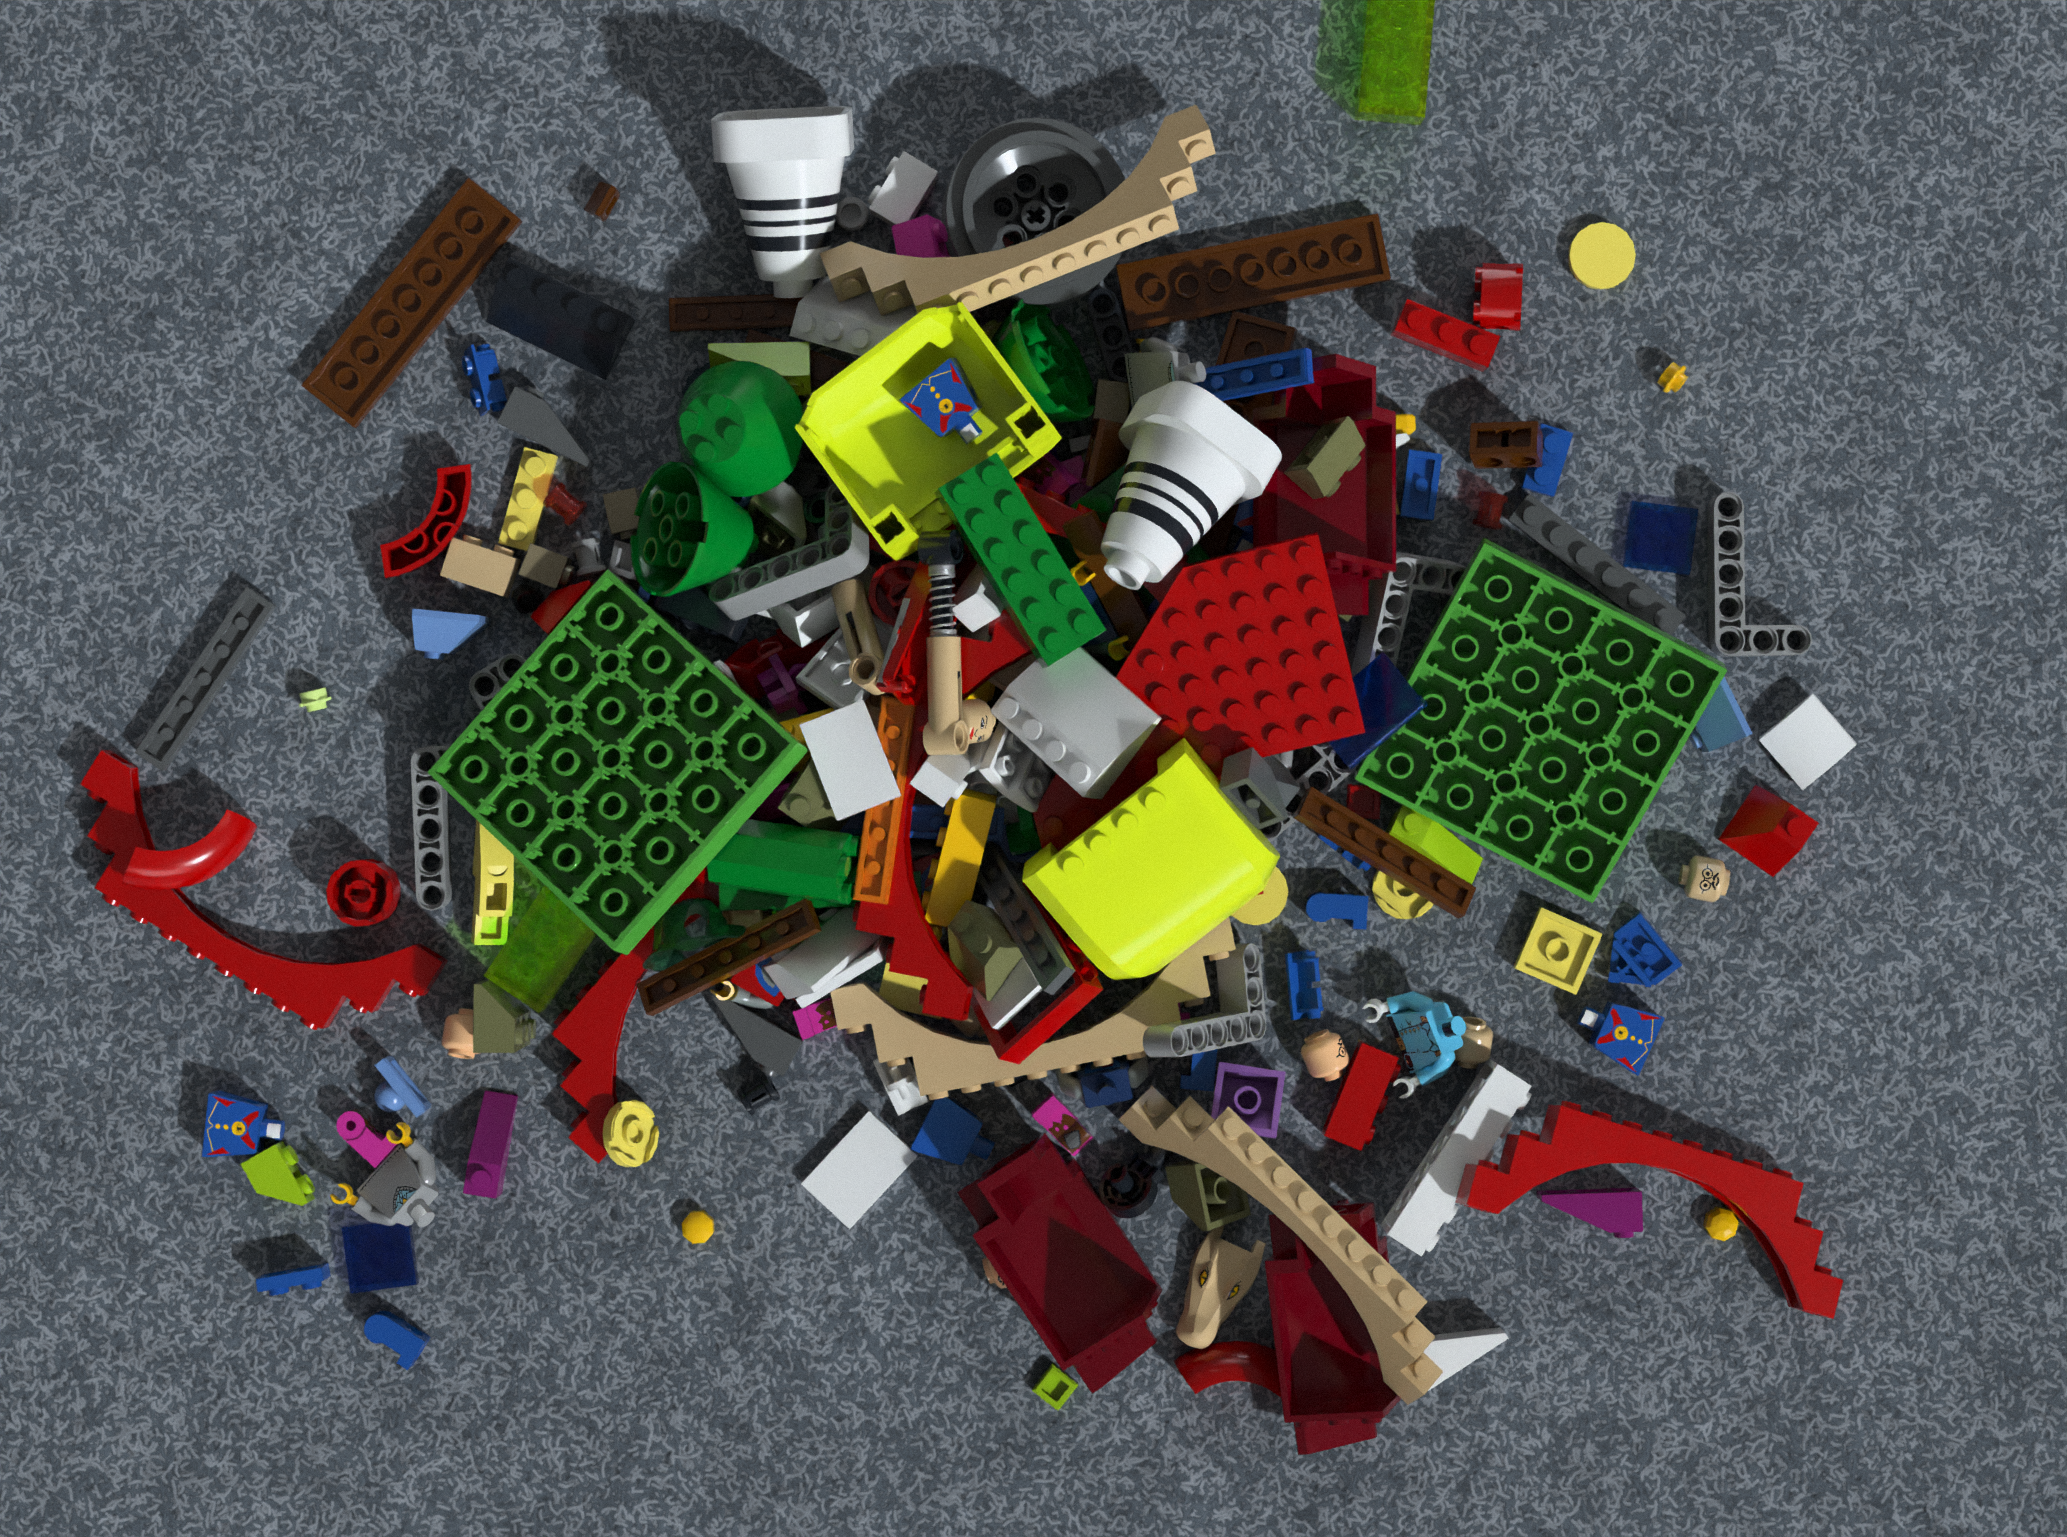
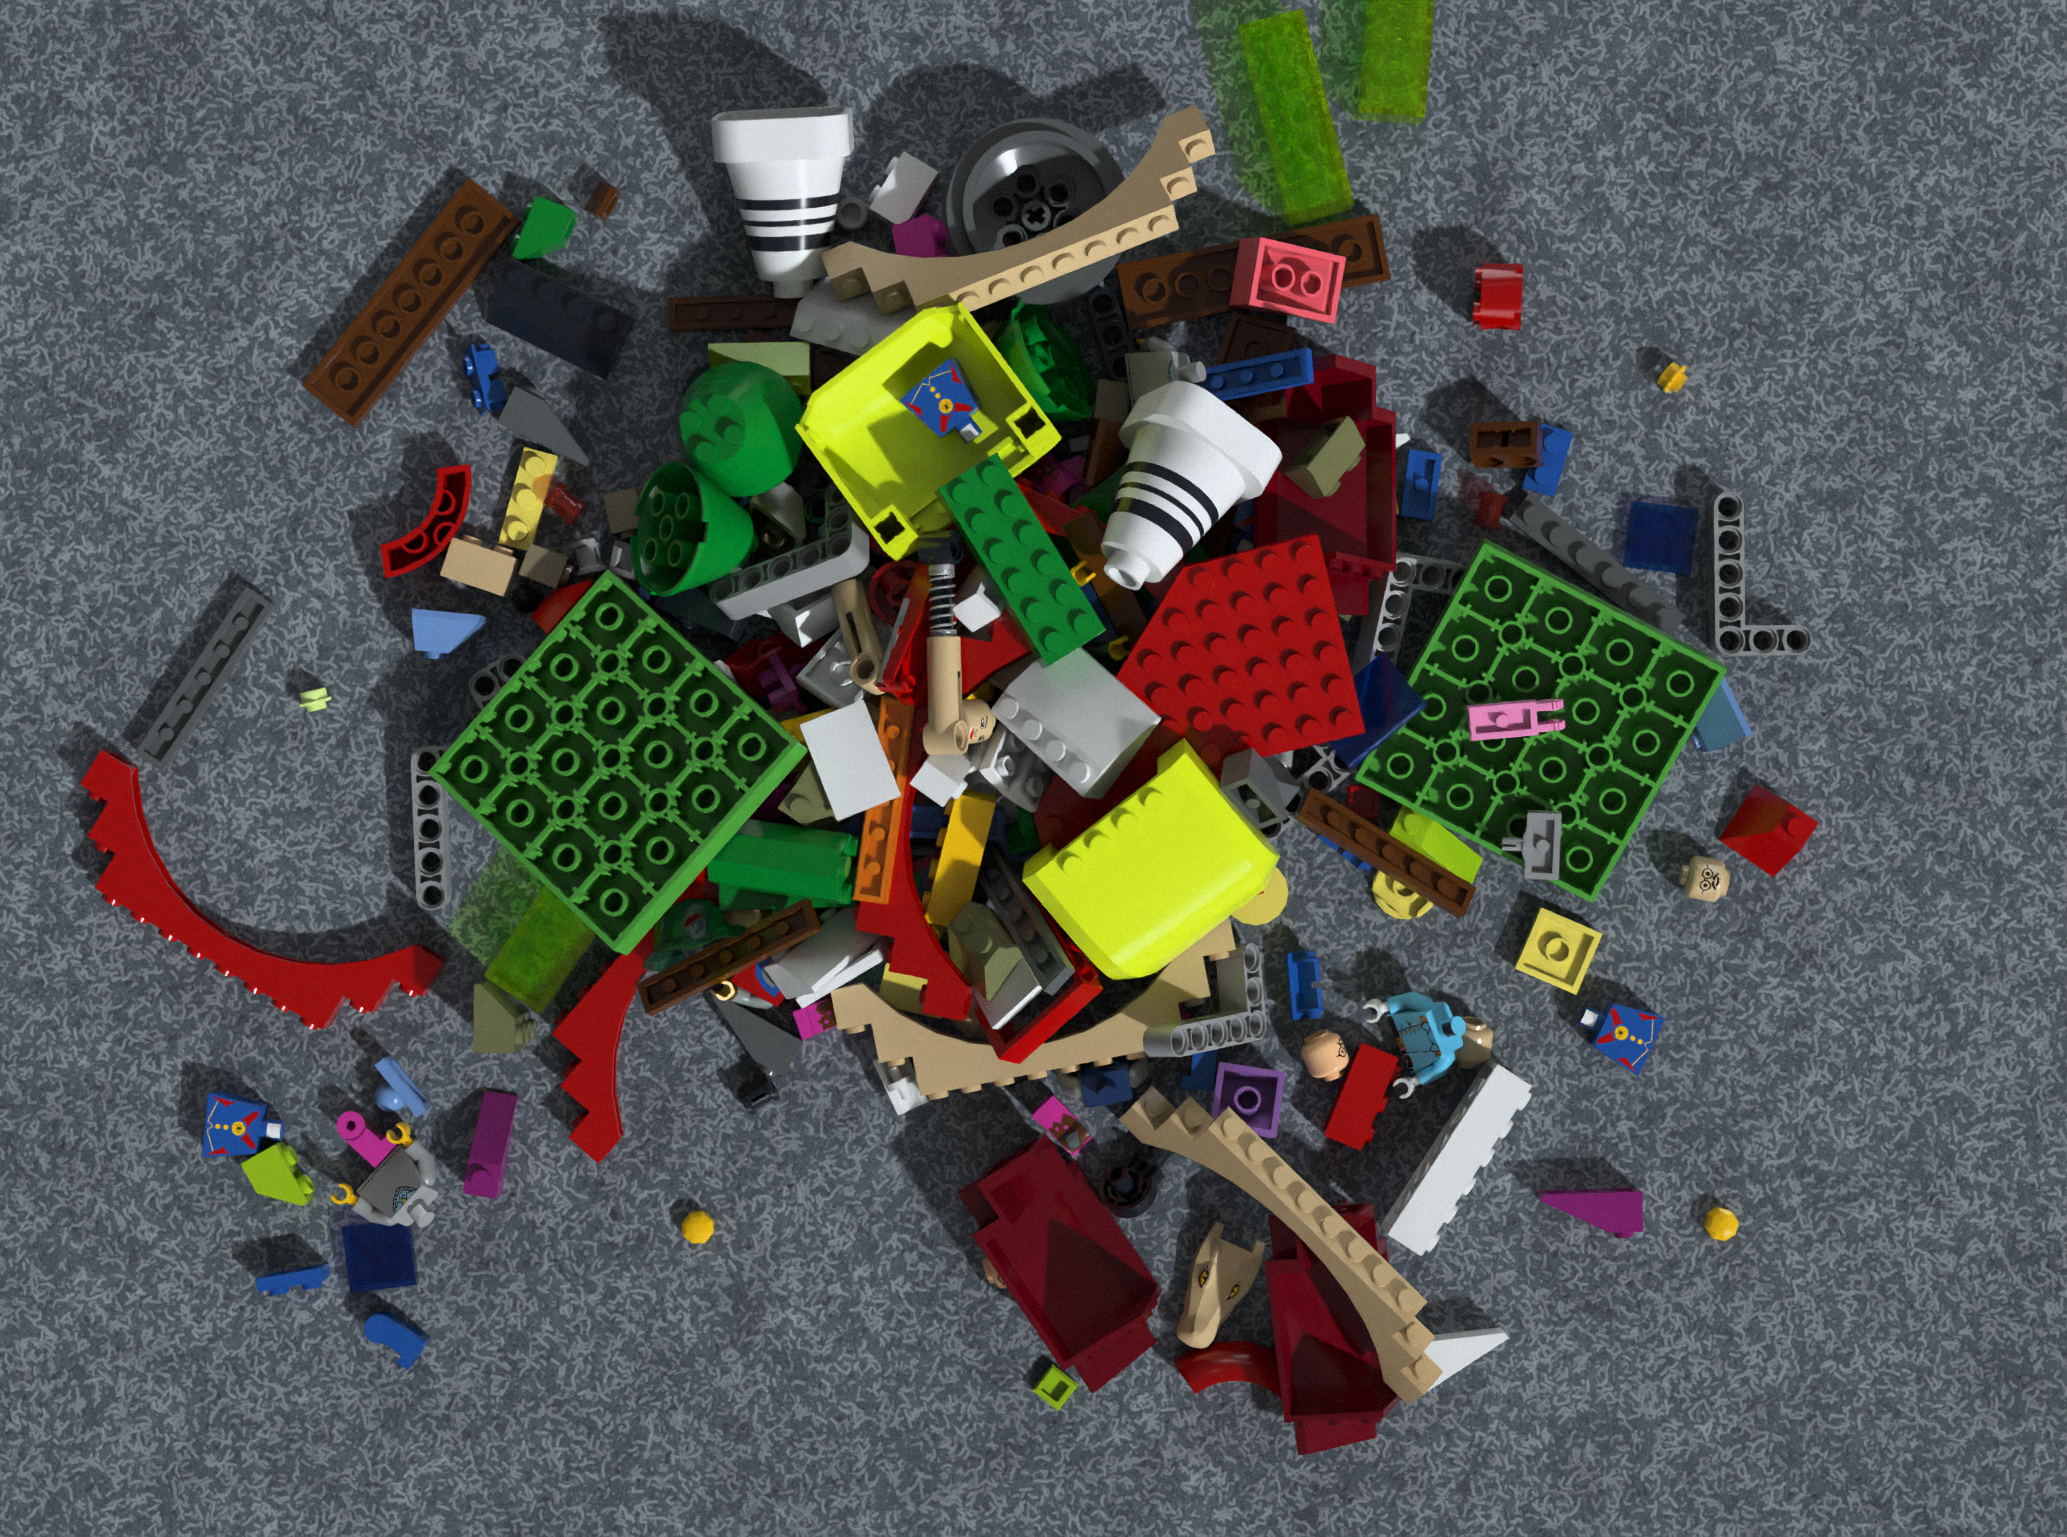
(194, 862): red brick -> none
(363, 892): red brick -> none
(459, 1034): light nougat head -> none
(493, 889): light yellow slope -> none
(545, 230): none -> green slope
(630, 1133): light yellow tile -> none
(859, 1169): white tile -> none
(951, 1133): blue torso -> none
(1206, 1195): olive slope -> none
(1287, 280): none -> coral slope
(1294, 117): none -> clear neon green brick
(1325, 906): blue leg -> none
(1405, 424): yellow tile -> none
(1445, 335): red brick -> none
(1511, 719): none -> bright pink hinge
(1539, 844): none -> light grey plate
(1601, 256): light yellow tile -> none
(1640, 954): blue slope -> none
(1757, 1197): red arch -> none
(1807, 741): white slope -> none

